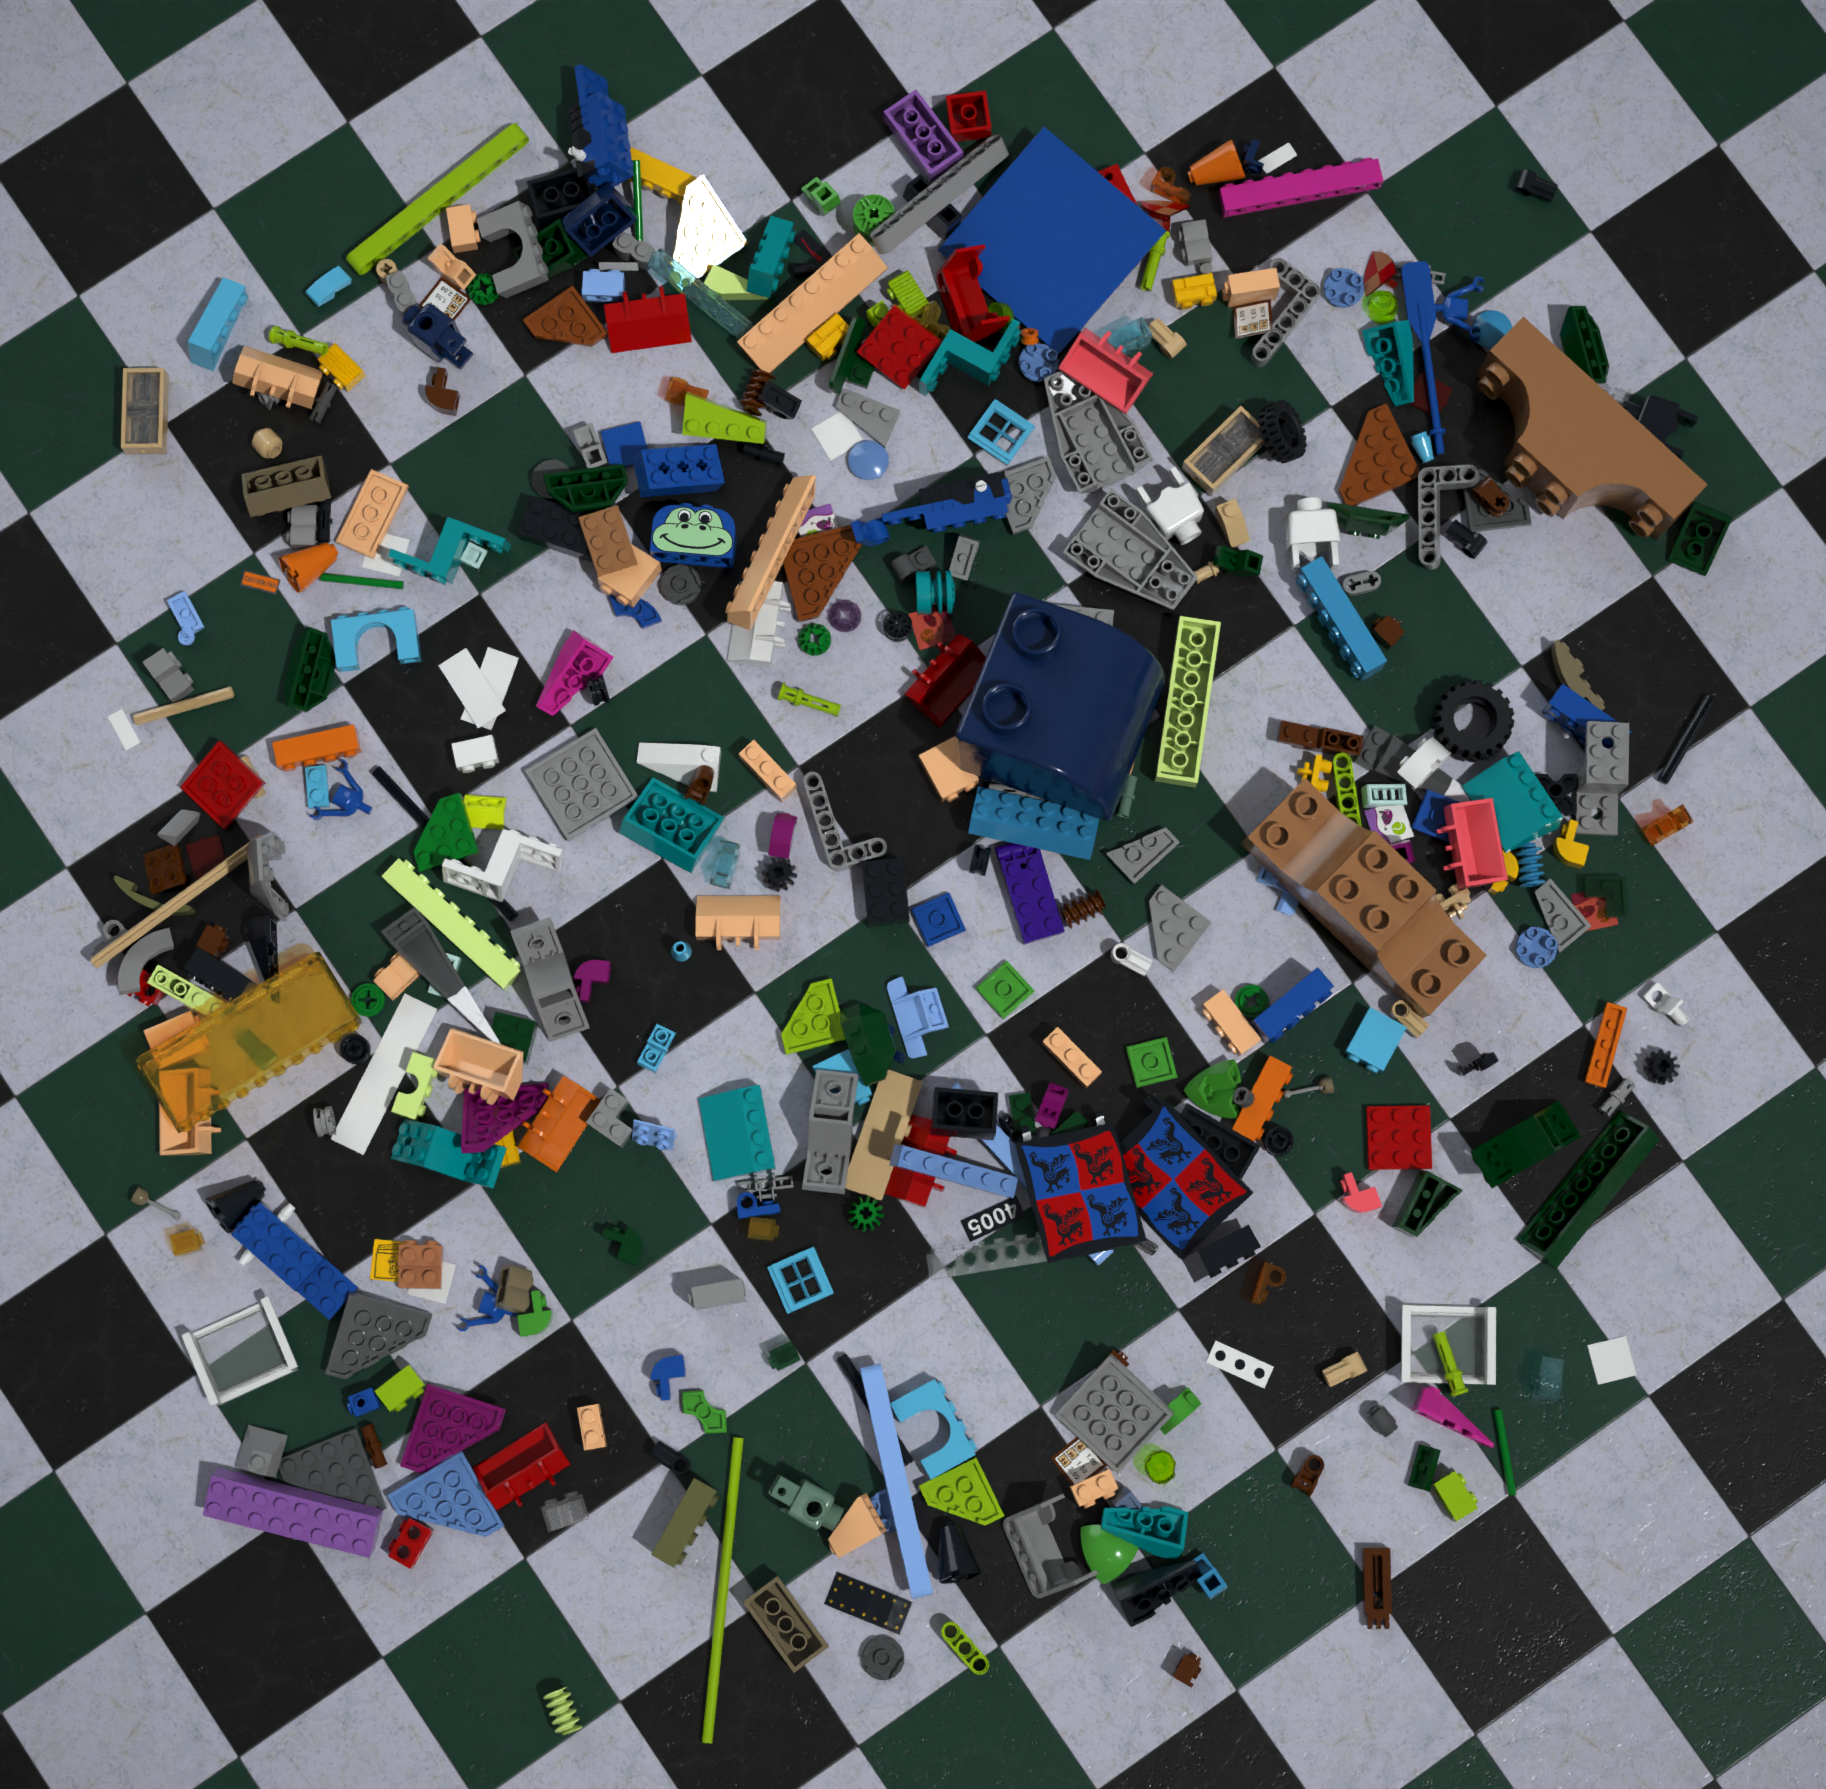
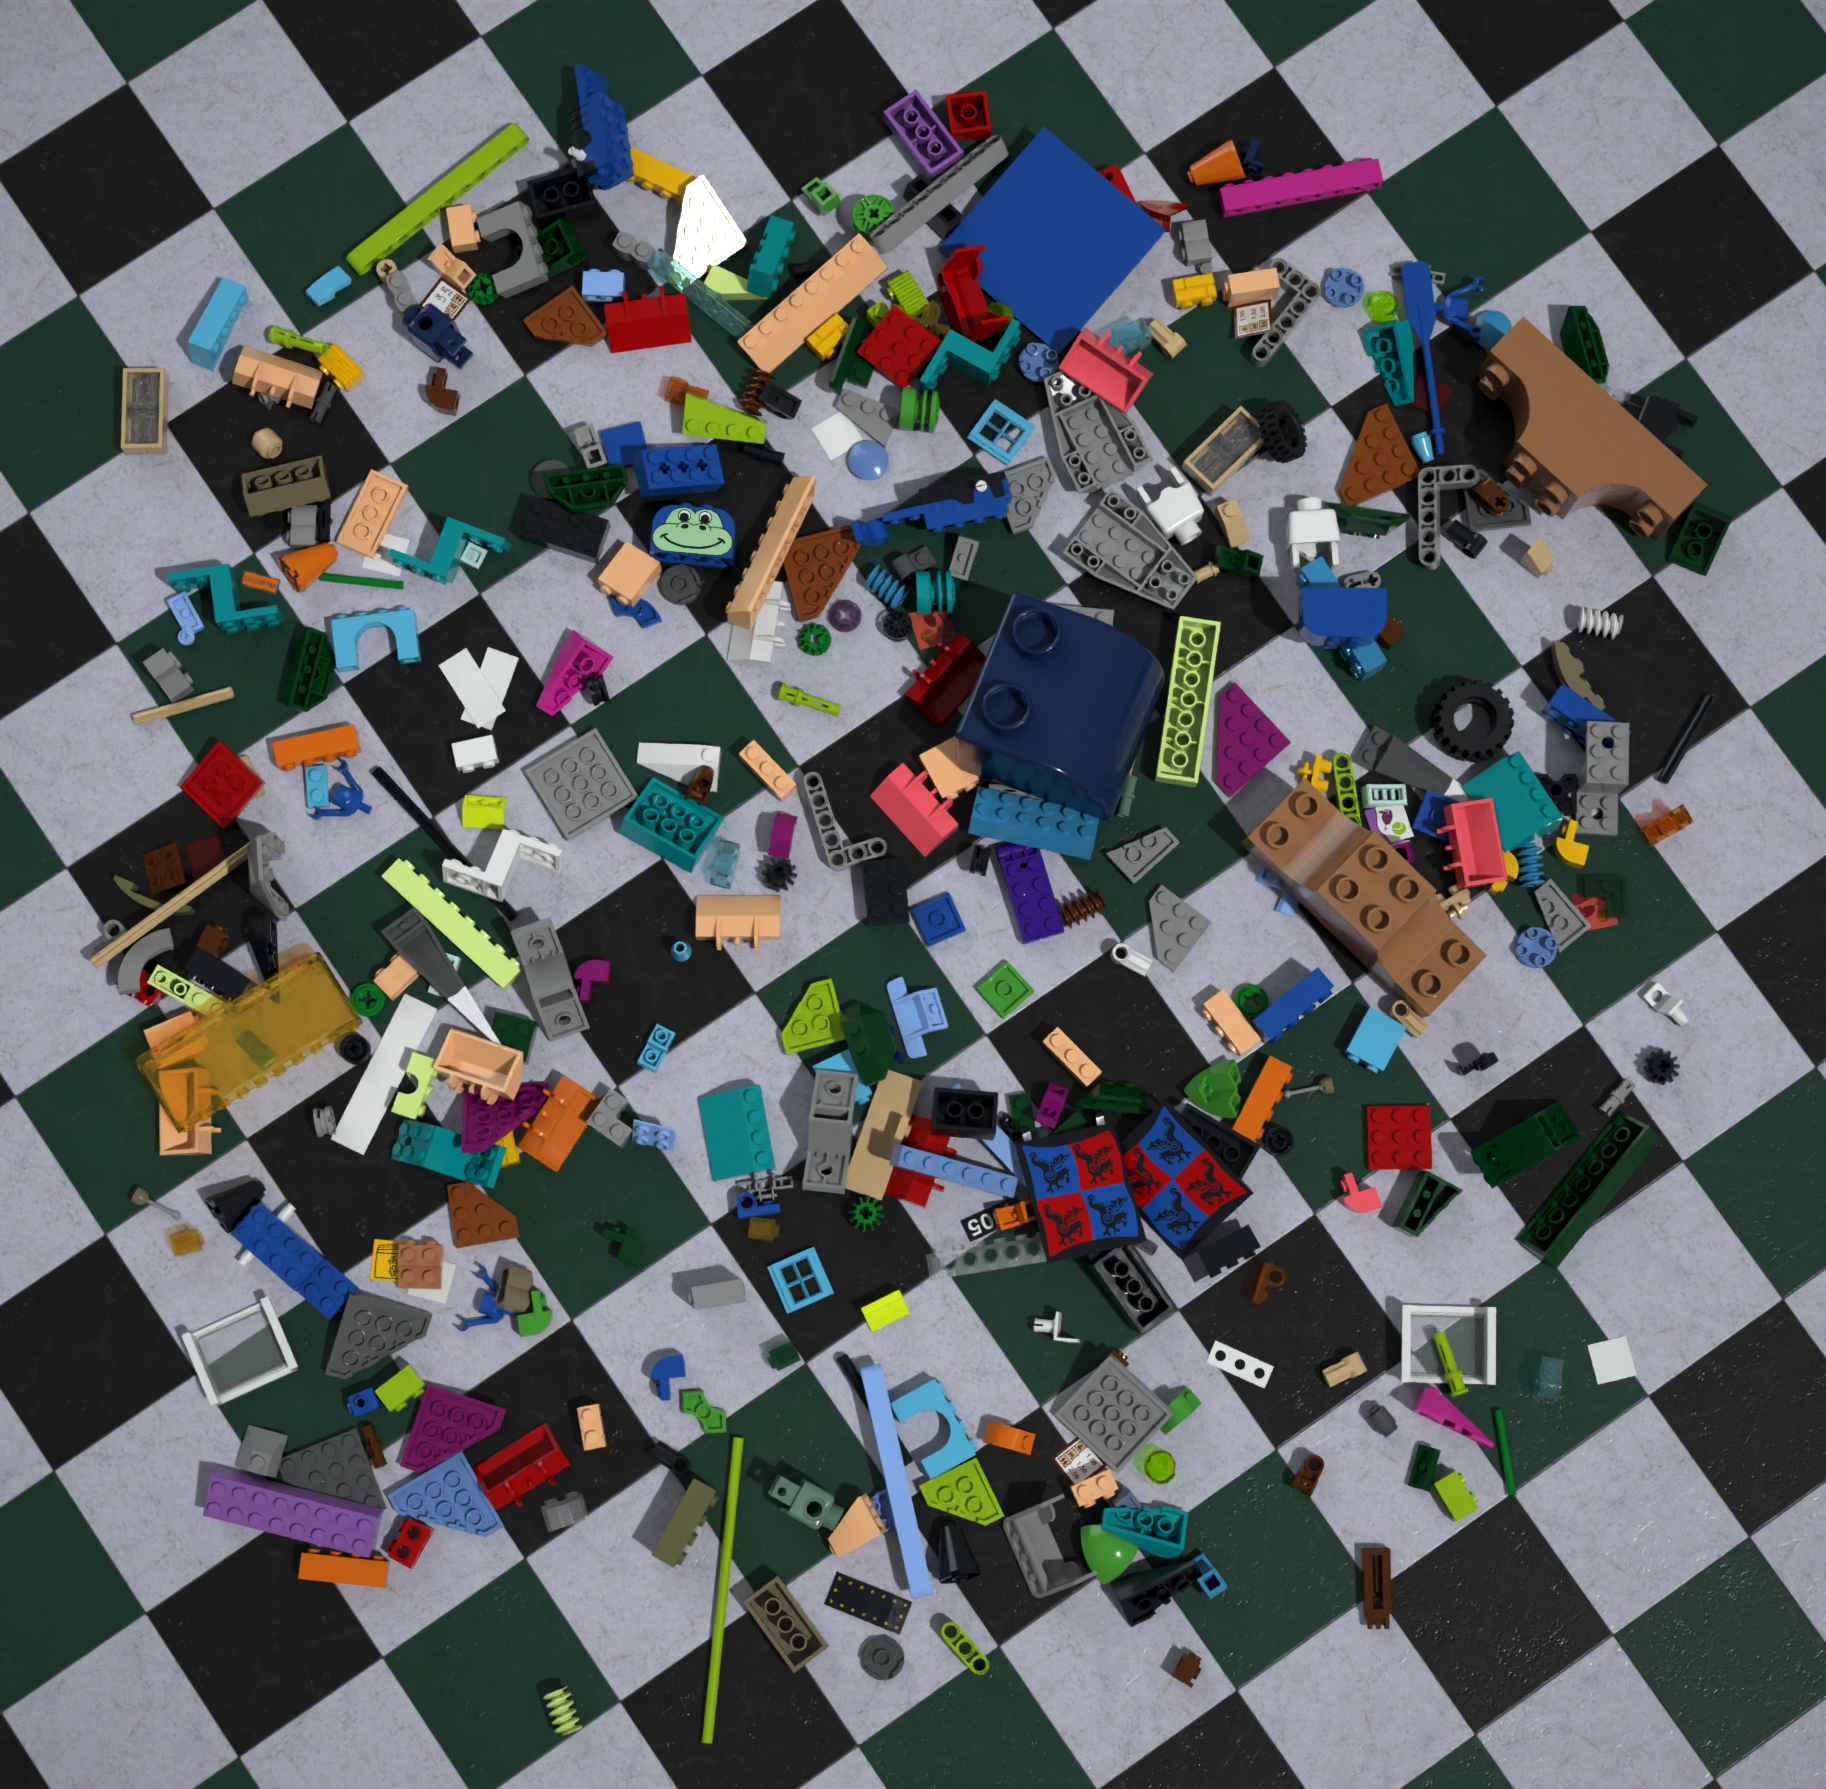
(123, 729): white sticker -> none
(179, 826): light grey slope -> none
(225, 598): none -> teal bracket
(344, 1569): none -> orange brick
(446, 834): green plate -> none
(478, 1217): none -> dark orange plate
(599, 219): dark blue brick -> none
(607, 541): medium nougat plate -> none
(621, 266): white sticker -> none
(637, 200): green bar -> none
(811, 247): black sticker -> none
(818, 520): sticker -> none
(885, 1310): none -> neon yellow panel
(886, 587): none -> dark azure piece
(915, 809): none -> coral piece
(919, 410): none -> bright green wheel
(1009, 1438): none -> orange brick
(1014, 1215): none -> orange brick
(1029, 336): orange bush -> none
(1054, 1327): none -> white bracket
(1115, 1099): none -> dark green wedge
(1131, 1287): none -> black brick
(1151, 1062): bright green tile -> none
(1153, 263): lime pin -> none
(1167, 189): clear orange plate -> none
(1245, 740): none -> magenta plate
(1248, 1095): dark grey bush -> none
(1278, 157): white sticker -> none
(1319, 740): reddish brown slope -> none
(1341, 616): none -> blue brick
(1379, 271): shield -> none
(1423, 762): white brick -> none
(1531, 184): black piece -> none
(1538, 559): none -> tan slope
(1599, 622): none -> white piece
(1605, 1045): orange plate -> none

